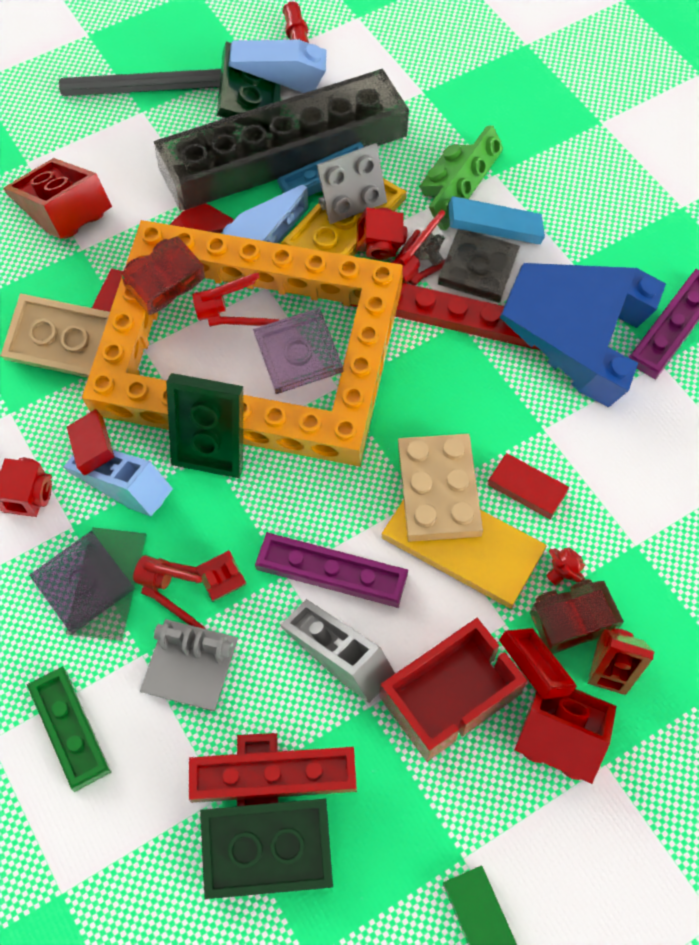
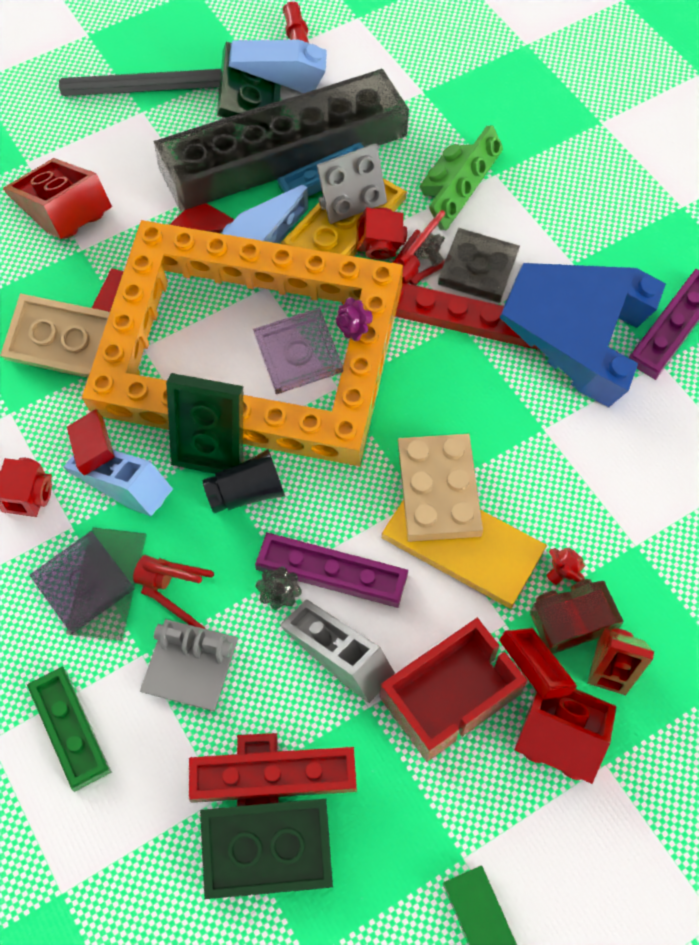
(163, 274): clear red brick -> none
(211, 303): red plant -> none
(221, 576): red tile -> none
(244, 484): none -> black plant
(278, 588): none -> clear smoke plant
(353, 319): none -> magenta plant
(496, 220): dark azure tile -> none
(528, 486): red tile -> none

